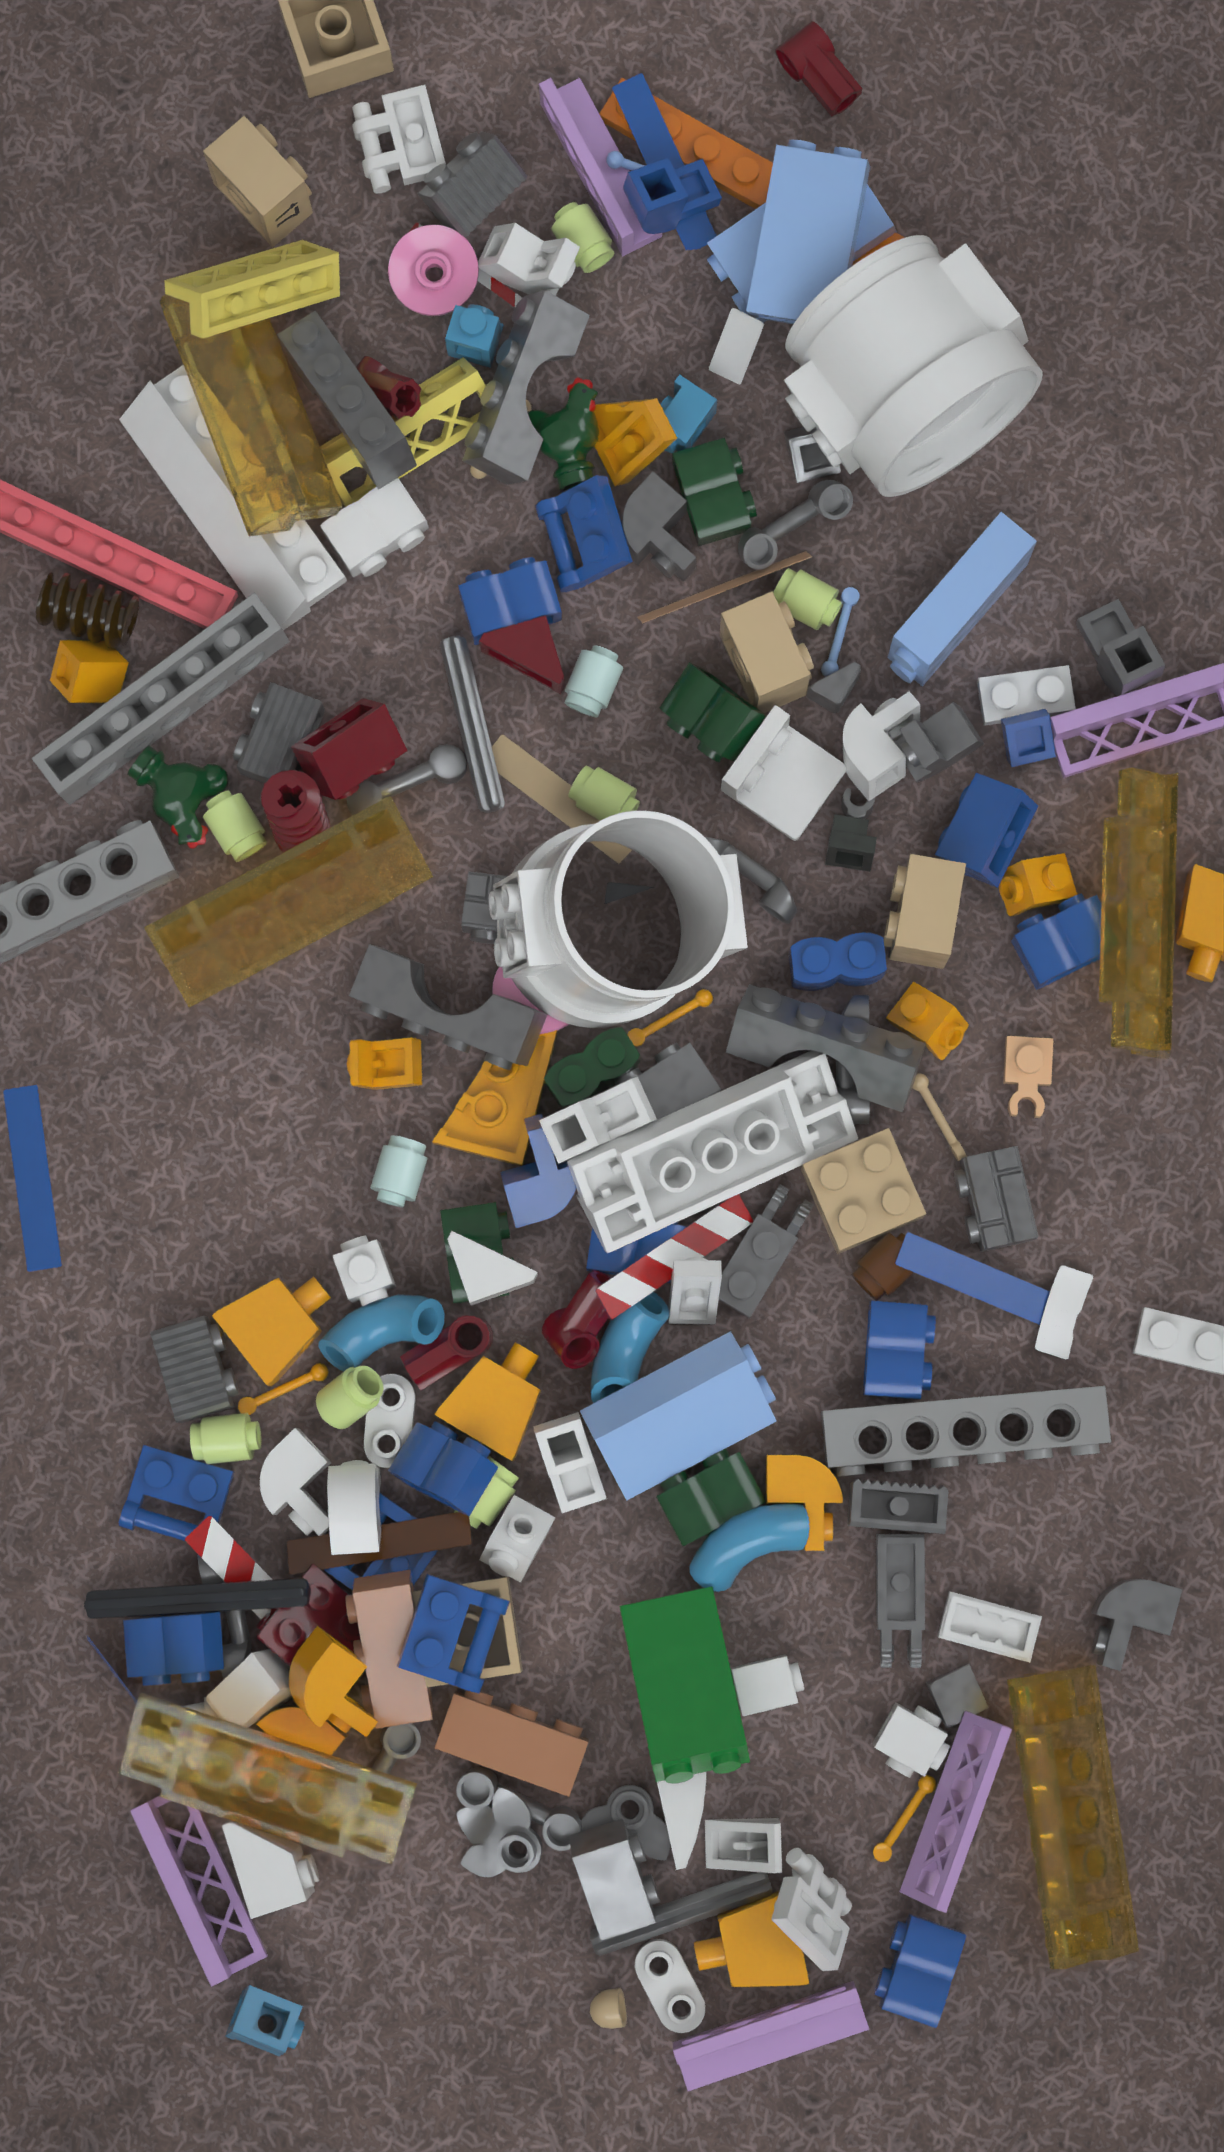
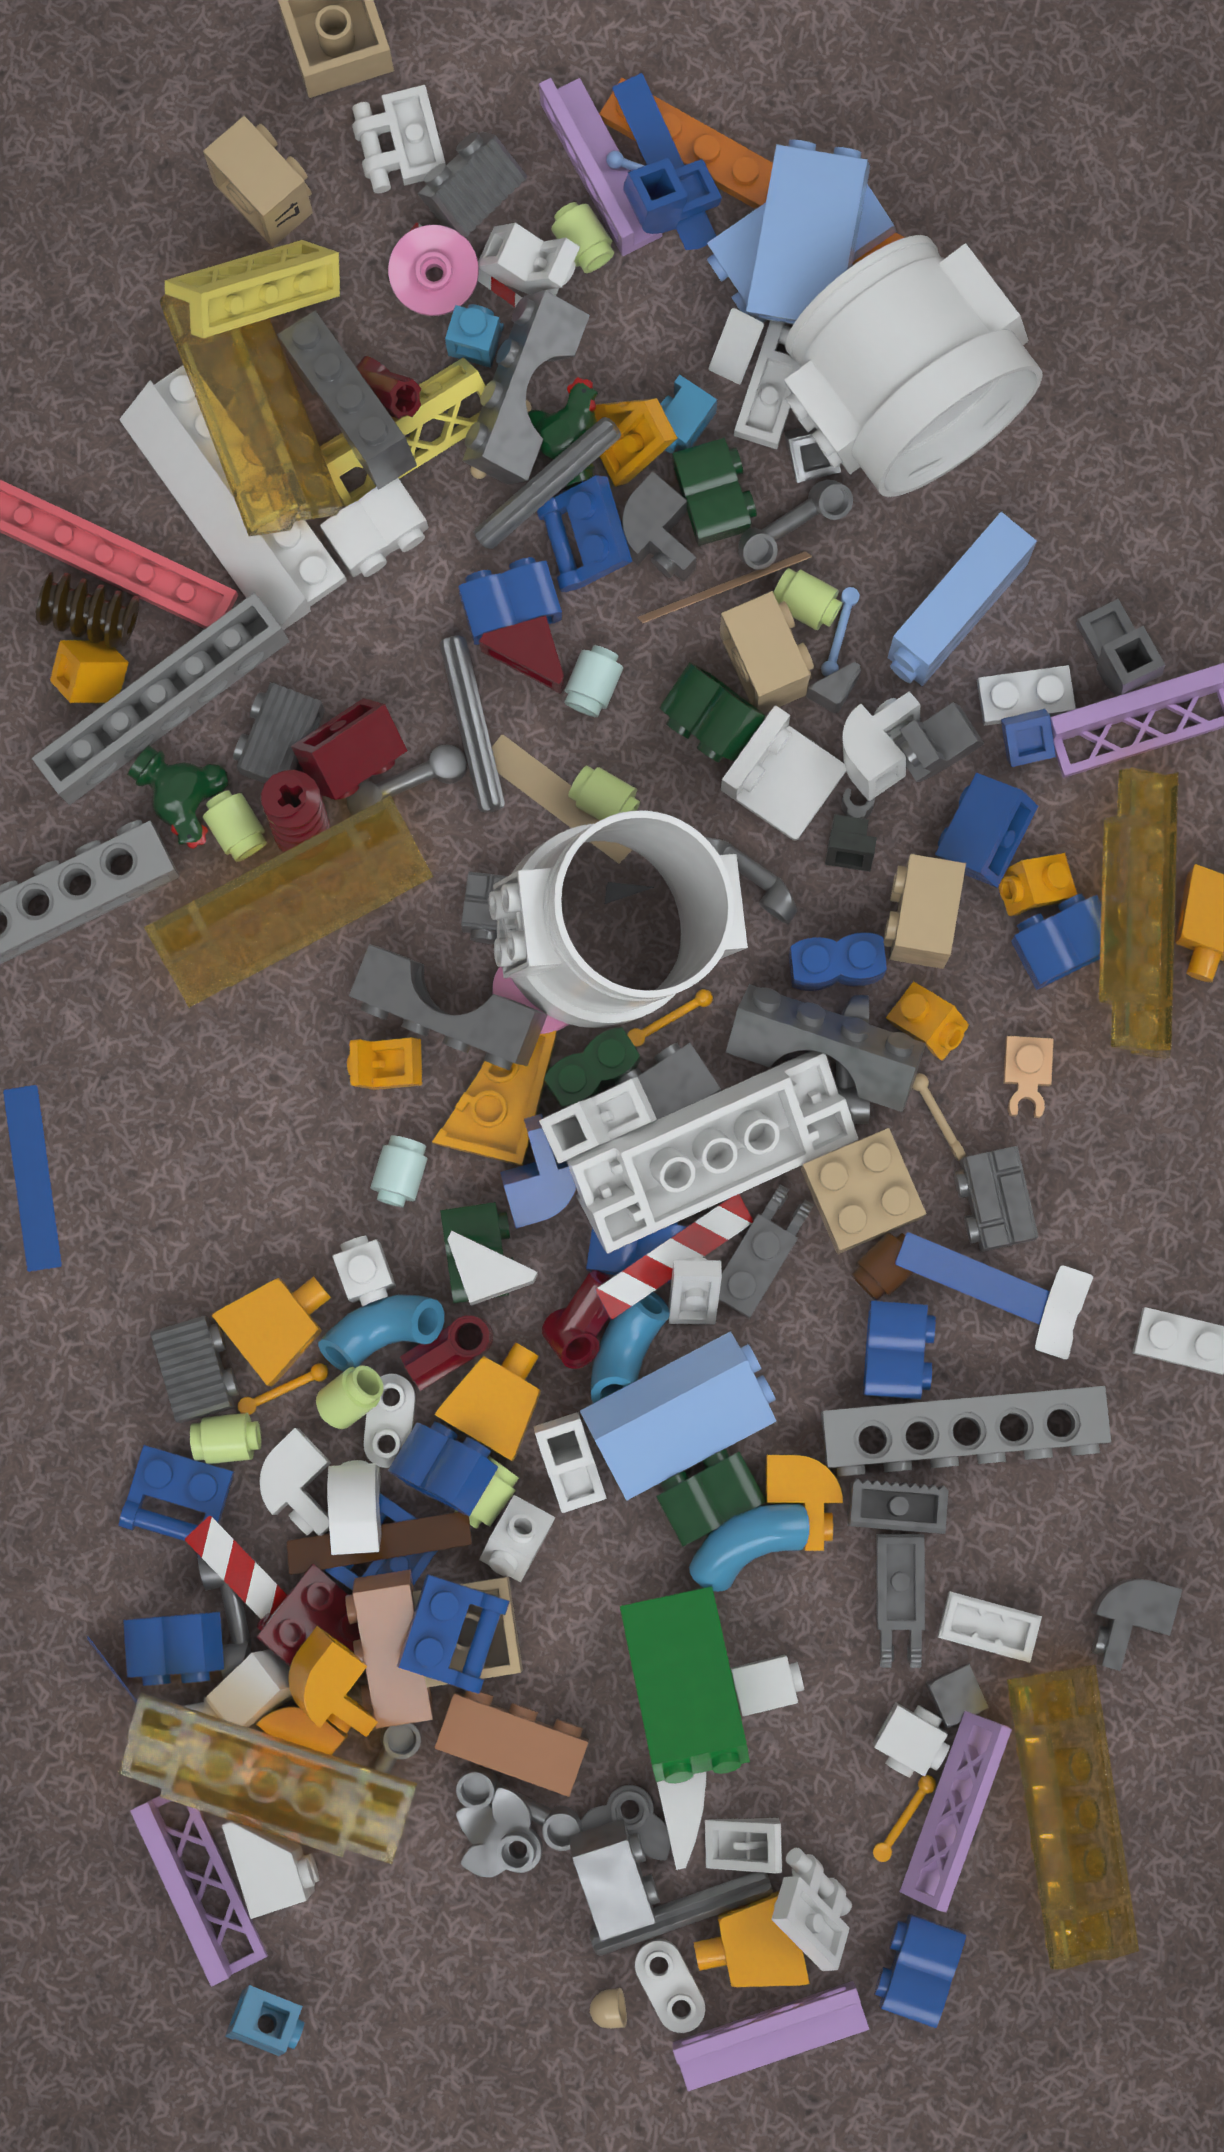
(198, 1598): black axle -> none
(547, 483): none -> flat silver axle
(765, 405): none -> white plate
(812, 59): dark red piece -> none

